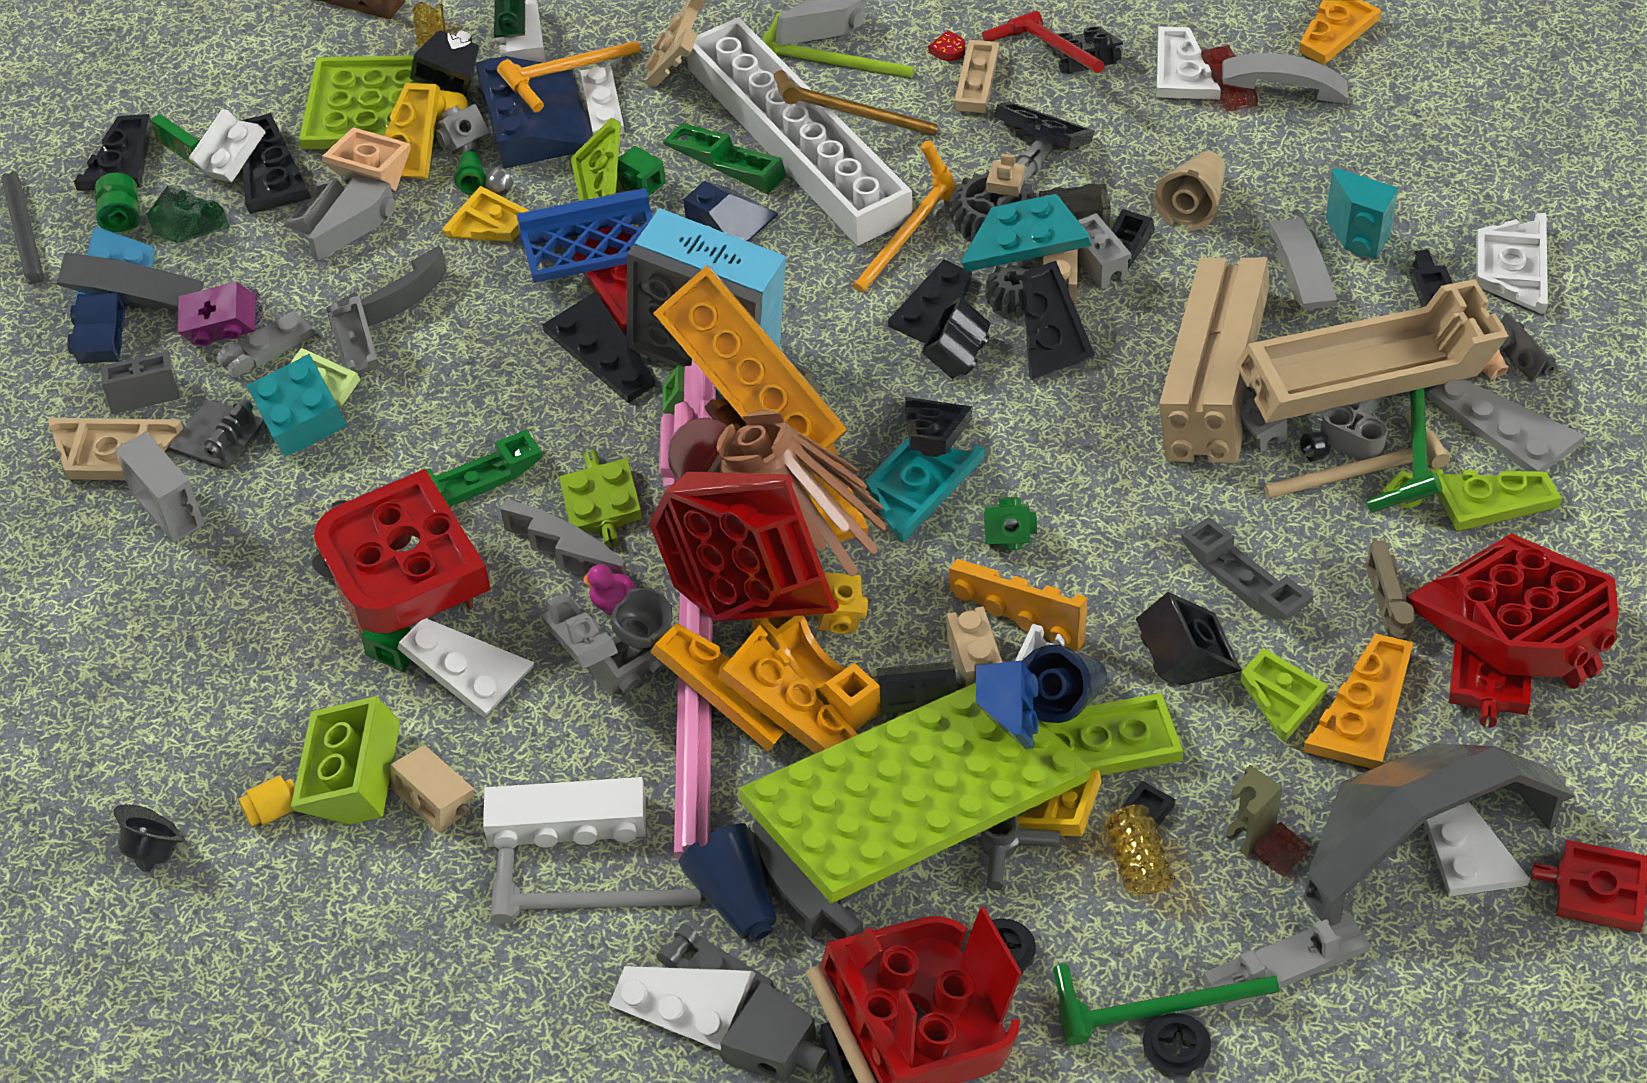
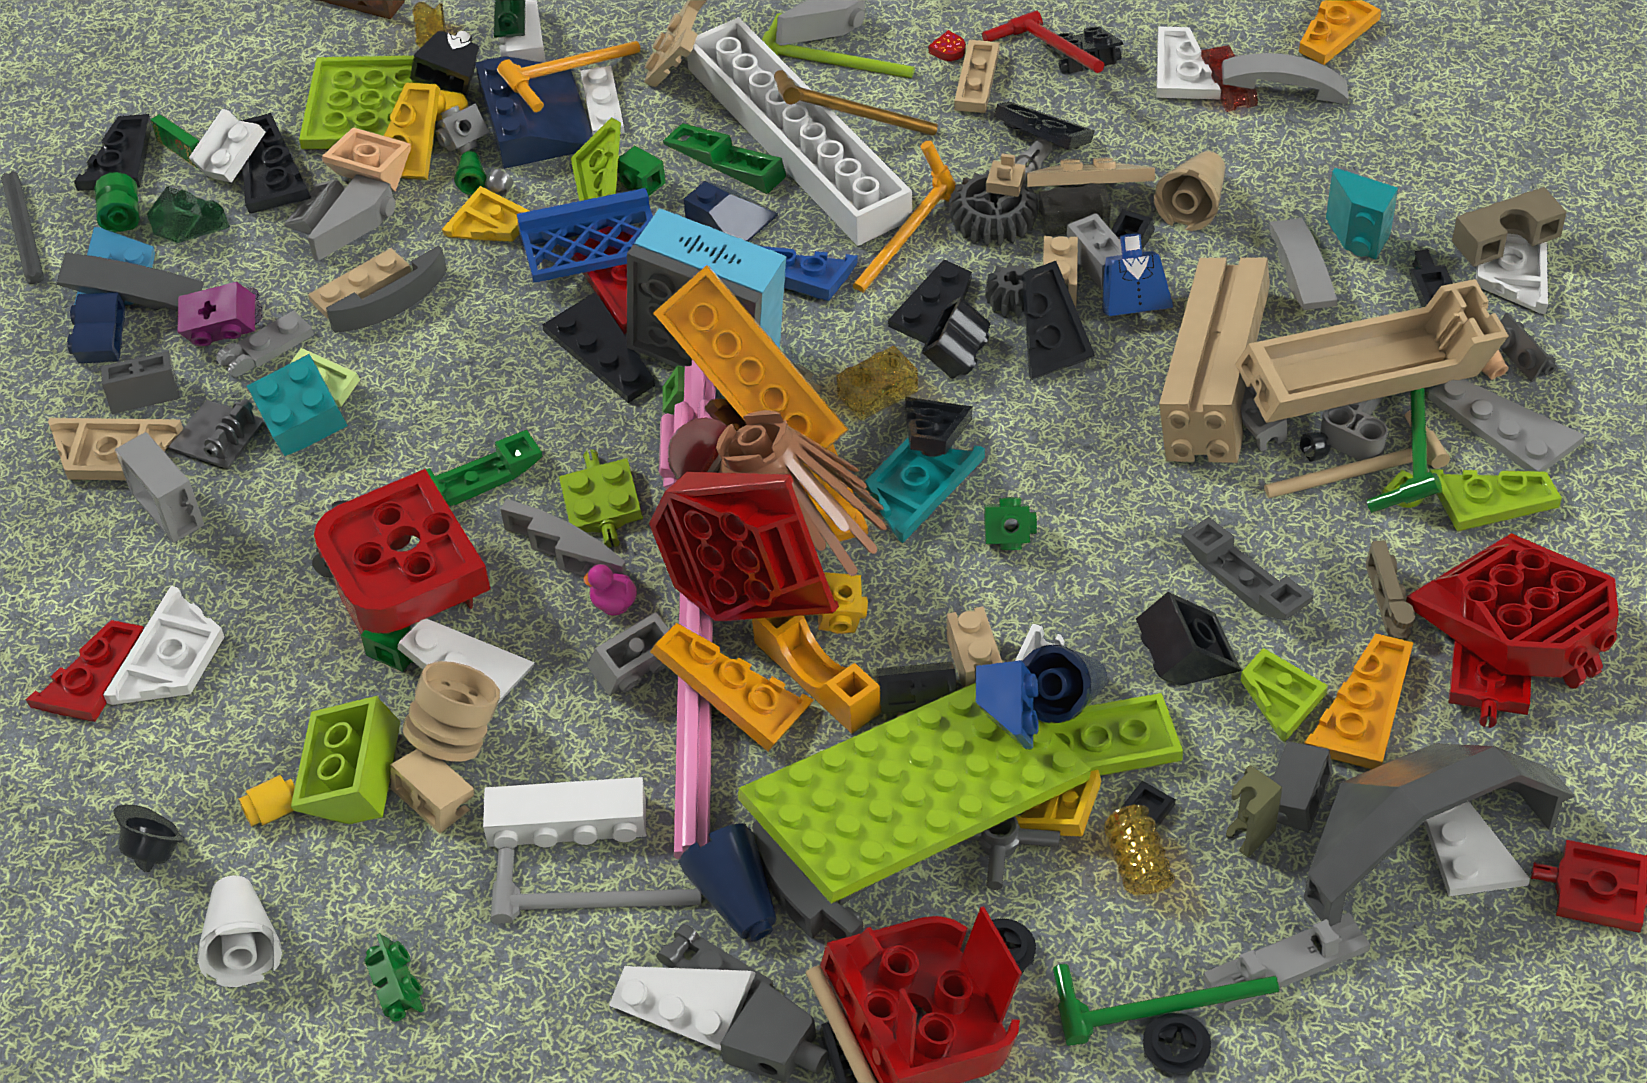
(81, 686): none -> red wing
(167, 653): none -> white wing
(237, 935): none -> white cone
(353, 336): light grey hinge -> none
(362, 280): none -> tan plate
(389, 964): none -> green hinge
(451, 711): none -> tan wheel
(577, 631): light grey hinge -> none
(642, 618): dark grey hair -> none
(777, 691): light orange wing -> none
(817, 273): none -> blue wing
(877, 382): none -> clear yellow brick
(1021, 602): light orange wing -> none
(1025, 232): teal wing -> none
(1101, 171): none -> tan wing
(1134, 280): none -> blue torso
(1281, 849): clear red tile -> none
(1304, 777): none -> dark grey hinge
(1484, 232): none -> dark tan arch

